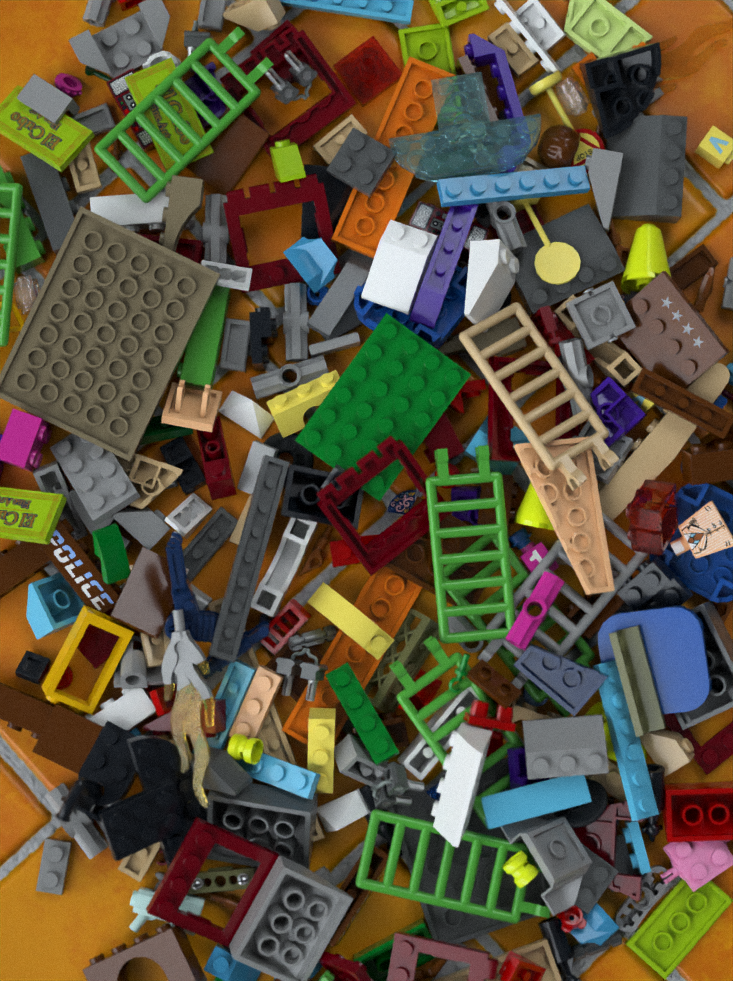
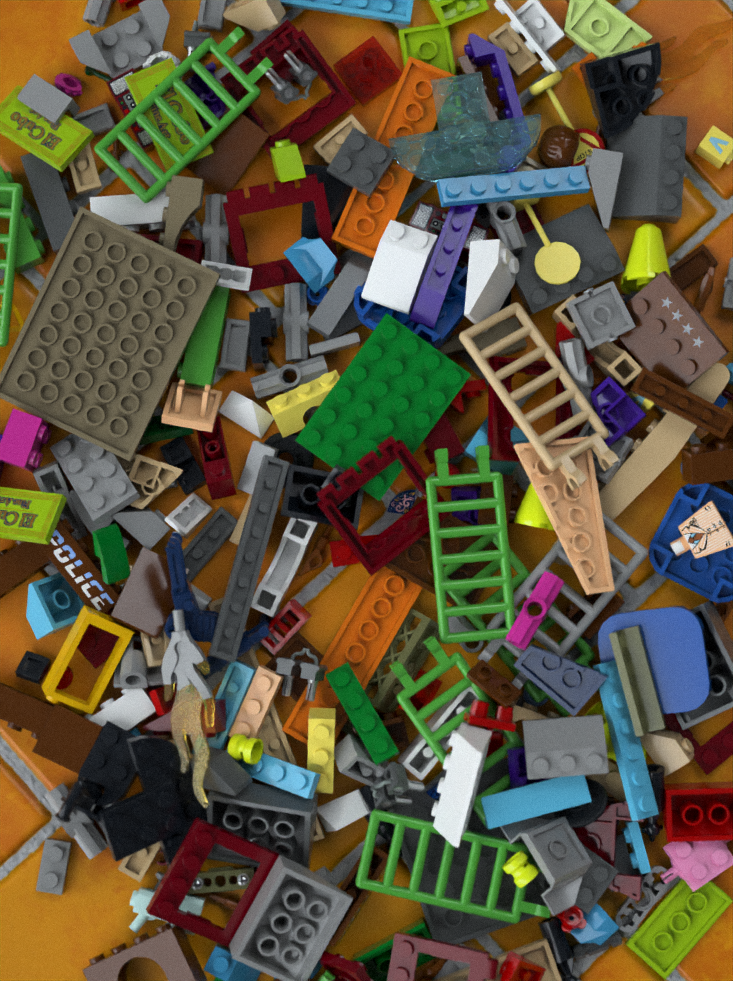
(26, 292): clear brick -> none
(312, 638): dark grey axle -> none
(350, 620): light yellow arch -> none
(460, 673): green hand -> none
(520, 538): blue plate -> none
(533, 555): dark pink brick -> none
(546, 324): dark red plate -> none
(572, 97): clear brick -> none
(616, 241): dark orange hand -> none
(649, 517): clear red piece -> none
(654, 587): black plate -> none

